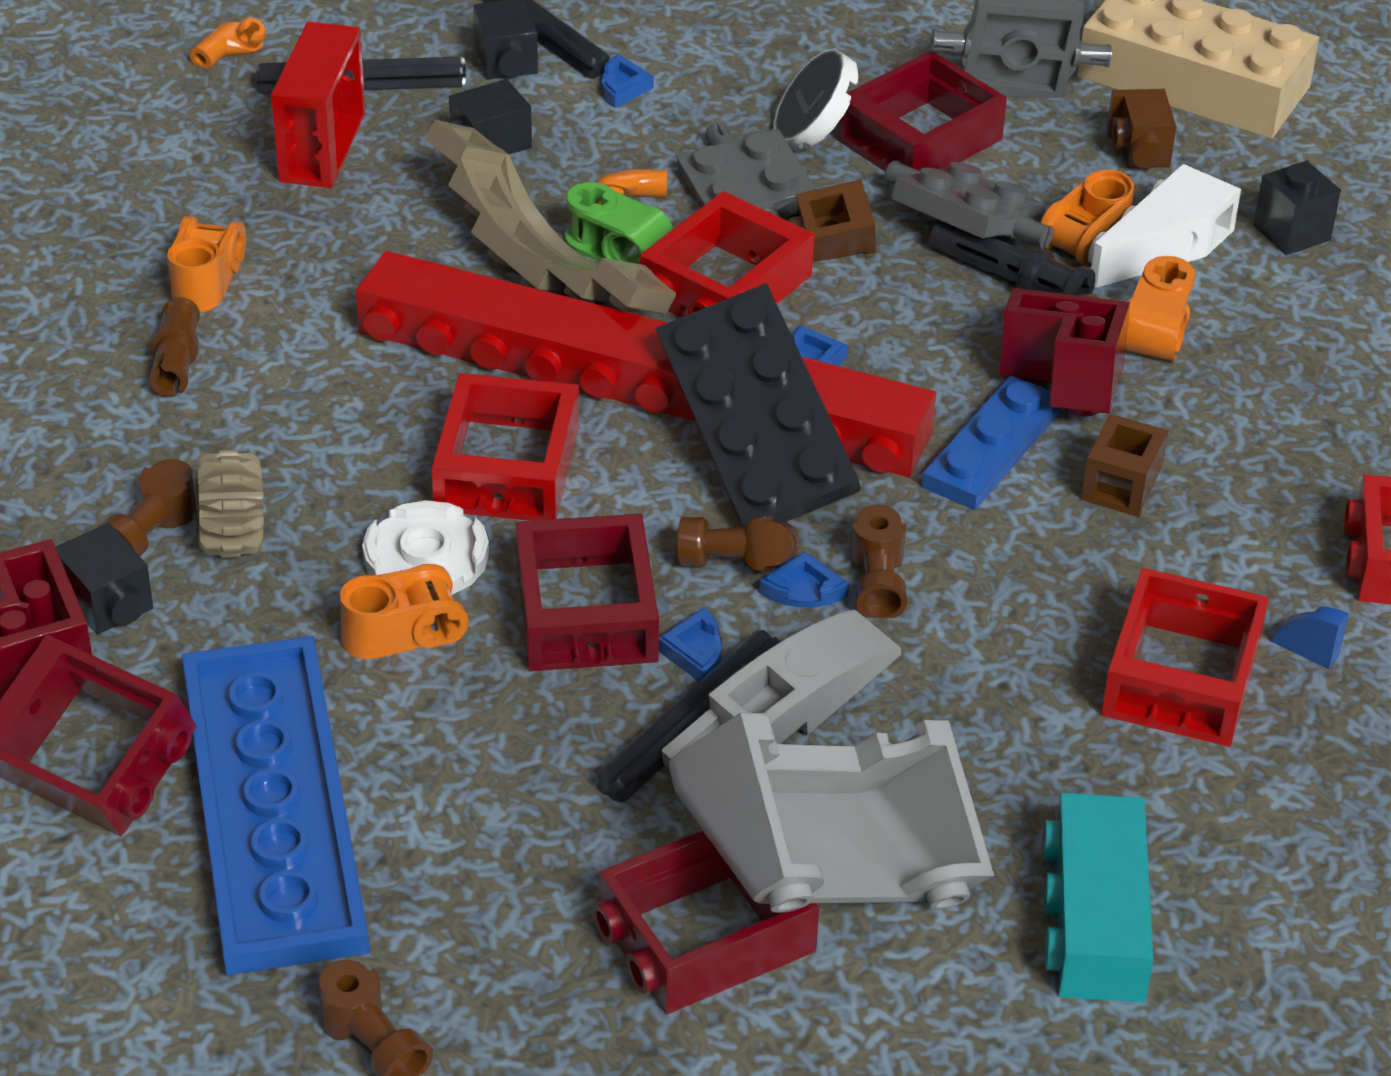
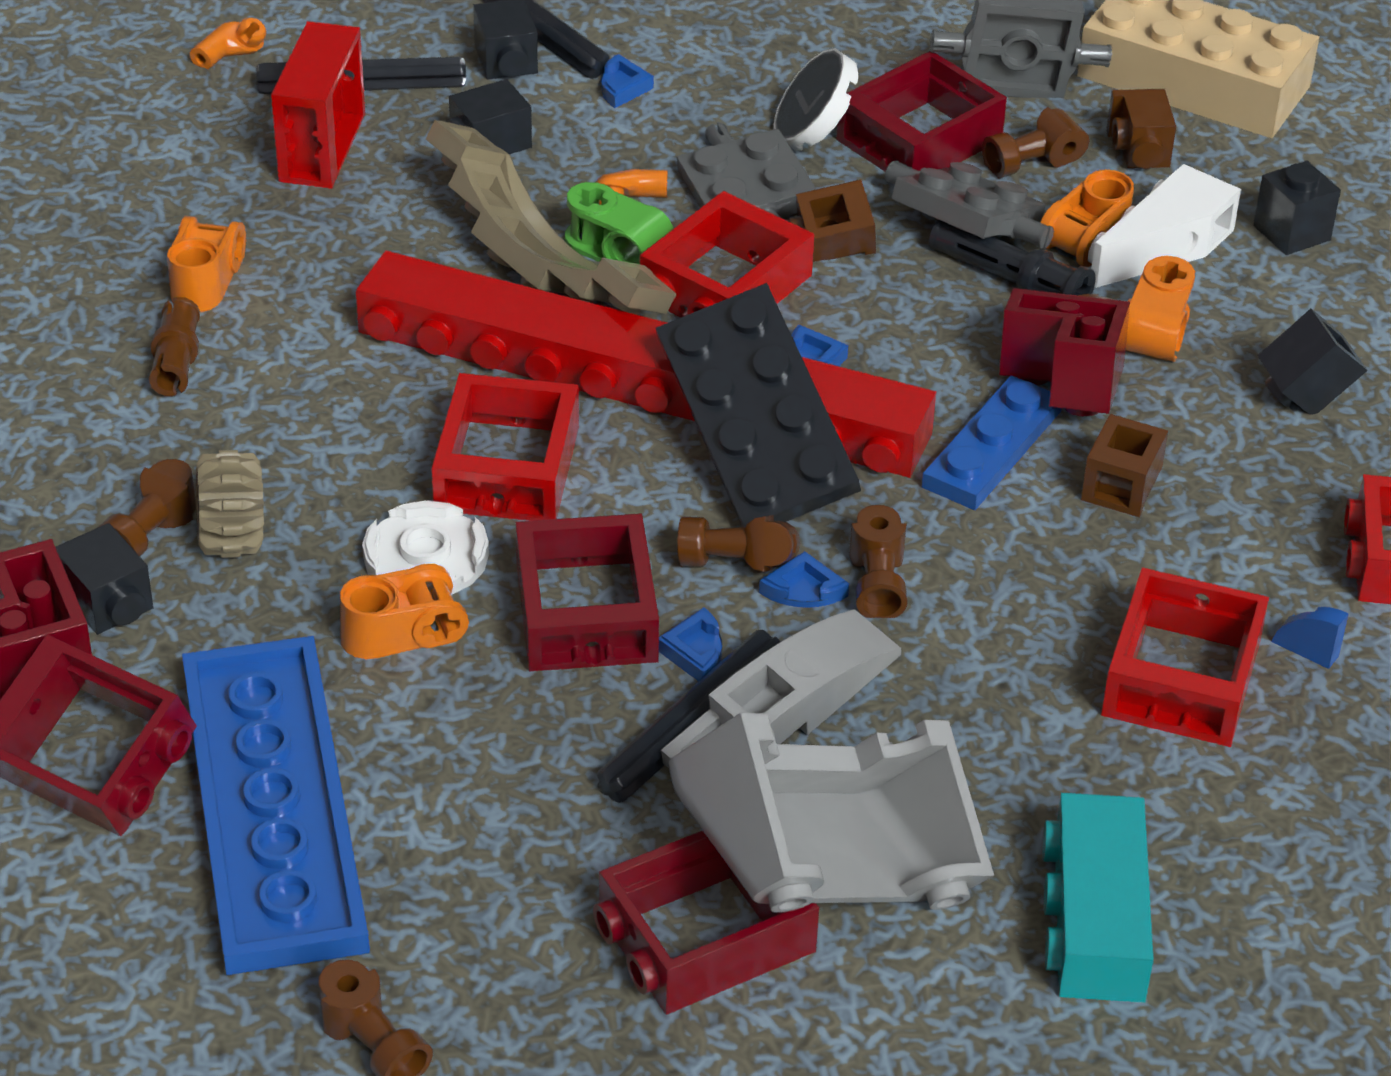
(1055, 138): none -> reddish brown leg
(1310, 364): none -> black brick

